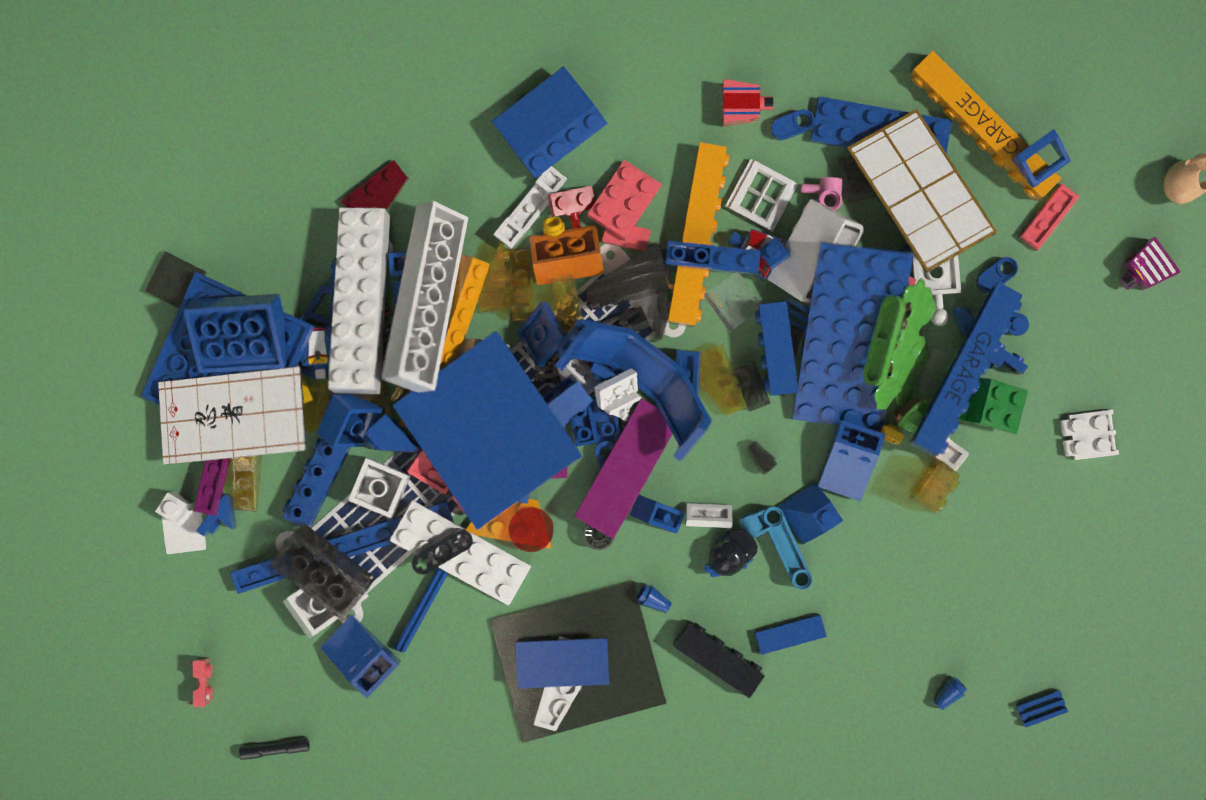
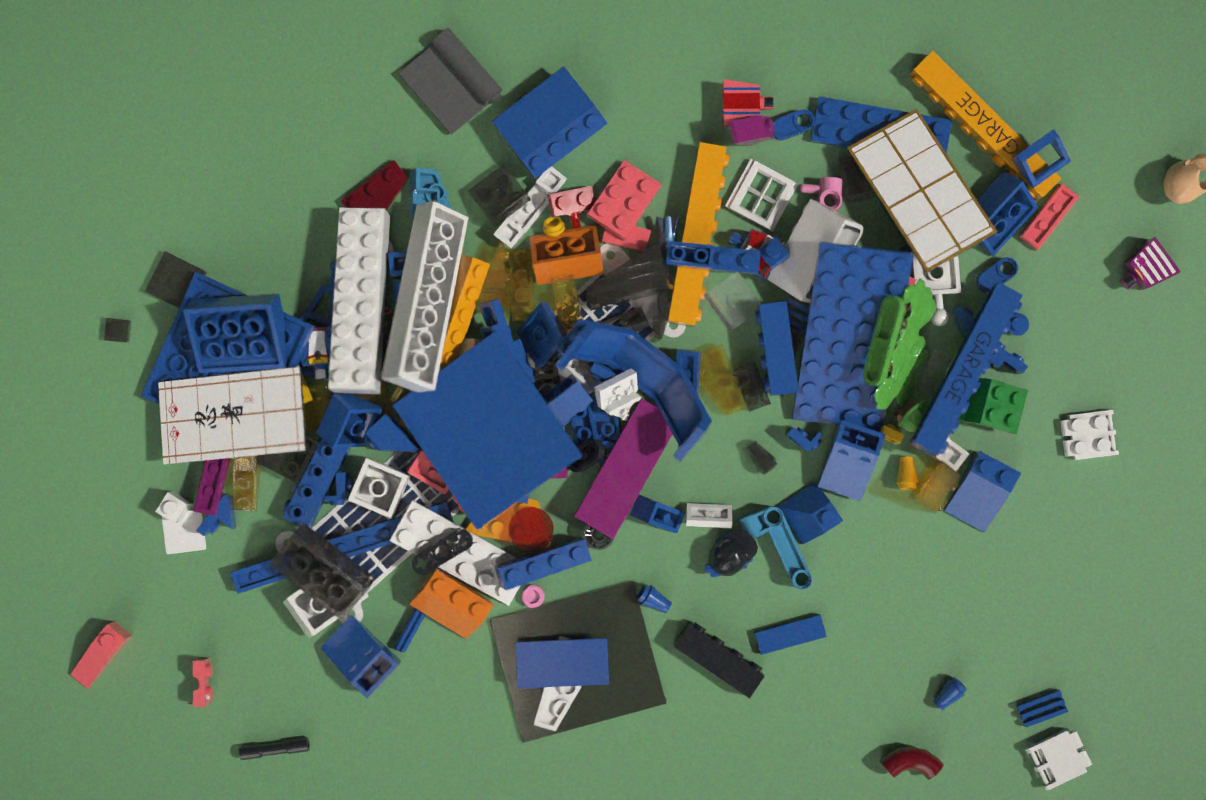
(100, 653): none -> coral slope
(117, 330): none -> clear smoke plate
(291, 463): none -> clear smoke slope
(344, 485): none -> blue bracket
(426, 187): none -> dark azure slope
(451, 81): none -> dark grey door
(451, 603): none -> orange slope
(495, 321): none -> blue slope
(499, 195): none -> clear smoke plate
(533, 596): none -> bright pink tile
(542, 563): none -> blue brick
(592, 451): none -> black plate
(667, 232): none -> flat silver piece
(752, 130): none -> magenta slope
(799, 437): none -> blue bracket
(906, 474): none -> yellow cone
(912, 758): none -> dark red cylinder
(982, 490): none -> slope
(1007, 207): none -> blue slope
(1059, 758): none -> white plate

